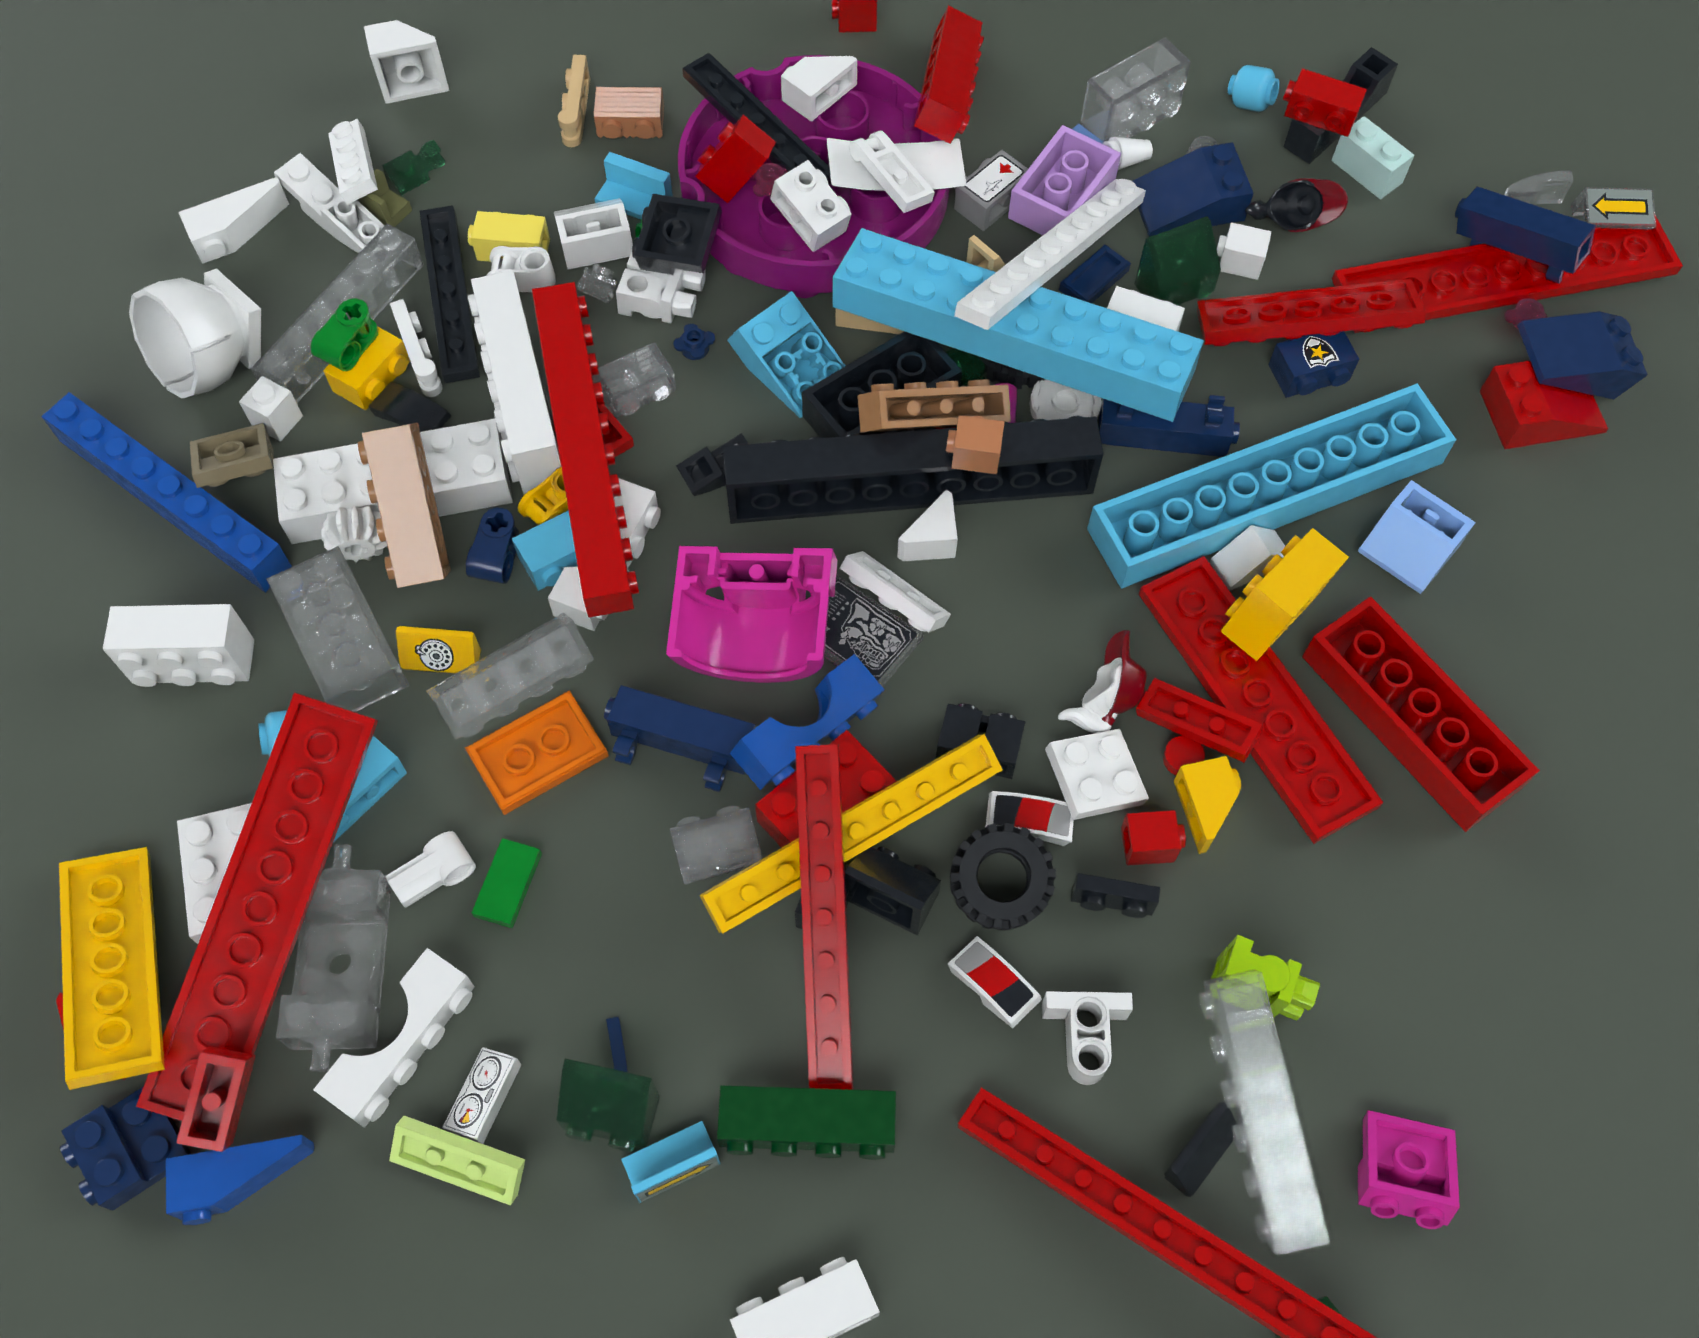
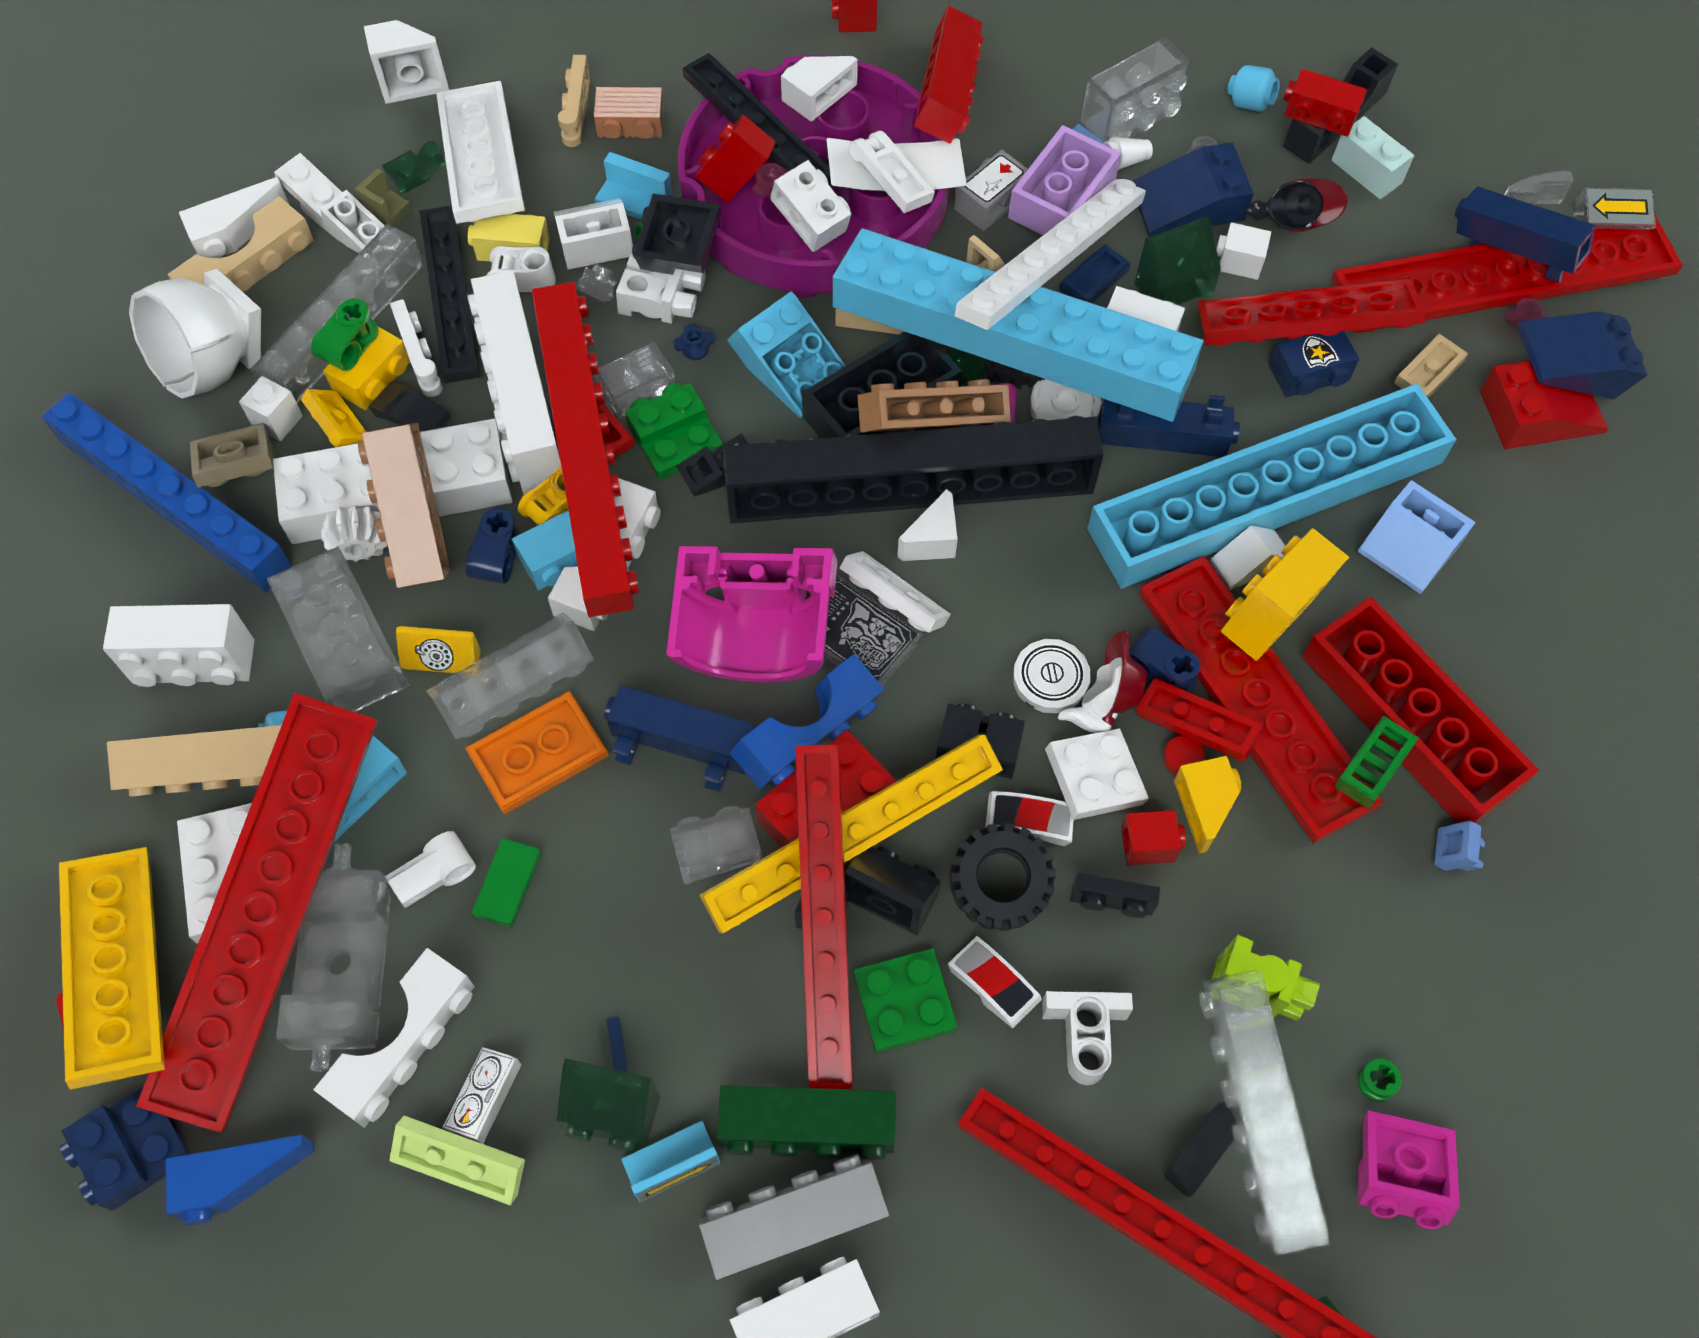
(190, 759): none -> tan brick
(215, 1099): red brick -> none
(277, 237): none -> tan arch
(333, 416): none -> yellow plate
(352, 161): white plate -> none
(479, 152): none -> white plate
(671, 428): none -> green plate
(793, 1216): none -> light grey brick
(905, 1001): none -> green plate
(976, 444): nougat brick -> none
(1051, 675): none -> white tile
(1165, 660): none -> dark blue piece
(1356, 789): none -> green slope
(1368, 1087): none -> green bush
(1432, 365): none -> tan plate
(1459, 847): none -> medium blue tile

